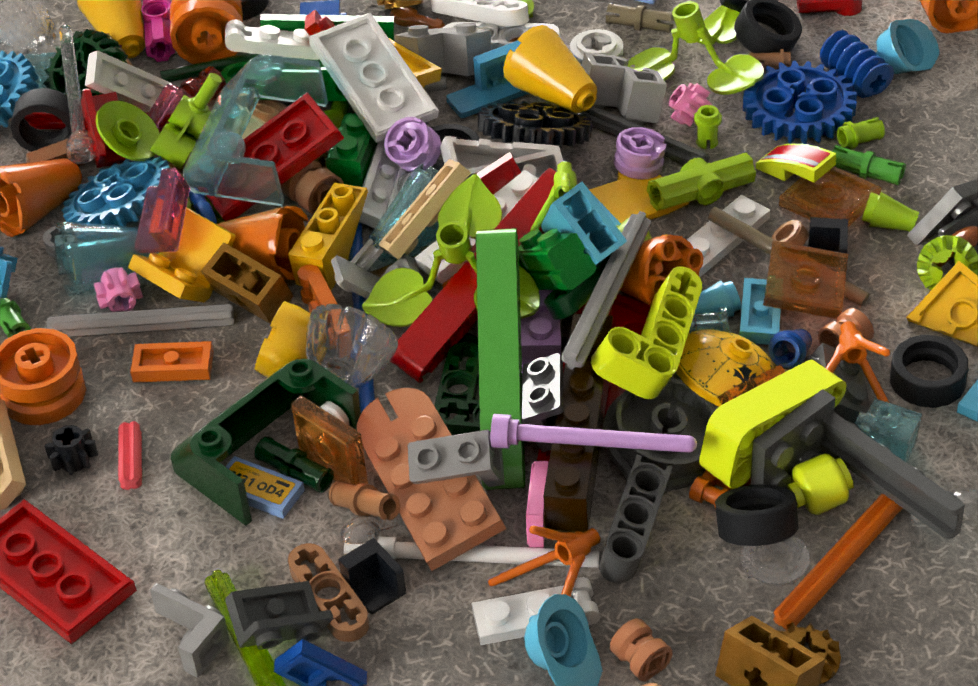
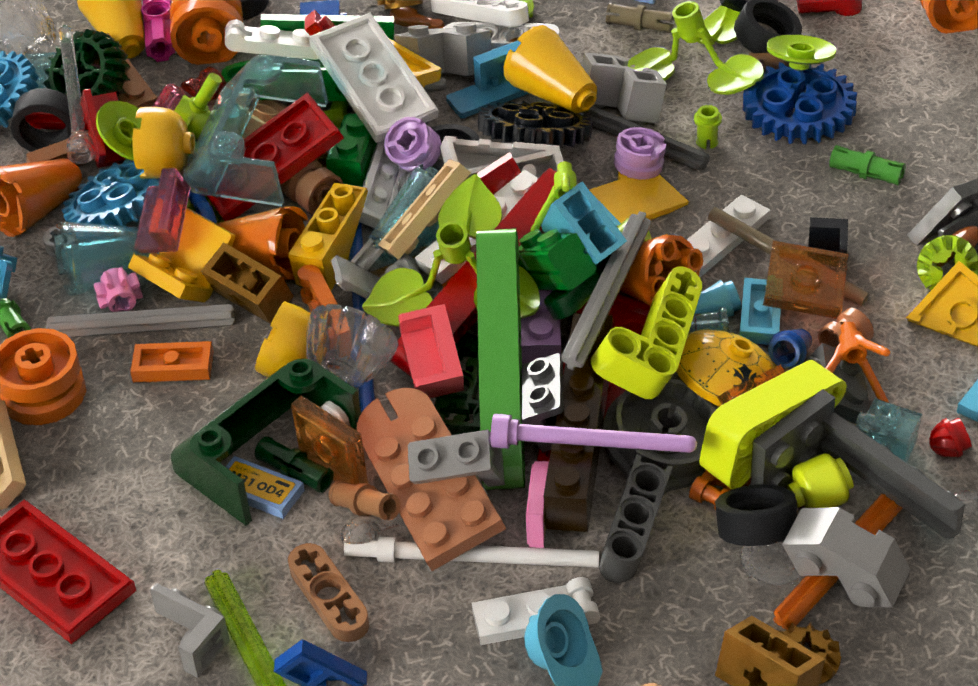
(71, 449): black gear -> none
(129, 455): coral axle -> none
(130, 83): white plate -> none
(161, 141): none -> yellow cylinder
(193, 70): dark green bar -> none
(276, 614): dark grey bracket -> none
(373, 575): black panel -> none
(431, 351): none -> coral panel
(569, 549): orange plant -> none
(604, 40): white gear -> none
(636, 645): nougat wheel -> none
(687, 102): bright pink gear -> none
(701, 181): lime piece -> none
(791, 232): medium nougat tile -> none
(797, 159): neon yellow slope -> none
(801, 50): none -> lime dish
(831, 196): clear orange tile -> none
(831, 545): none -> light grey brick
(852, 134): lime pin -> none
(857, 62): blue piece -> none
(888, 213): lime cone -> none
(908, 46): medium azure piece -> none
(927, 392): black tyre -> none
(950, 438): none -> red plate

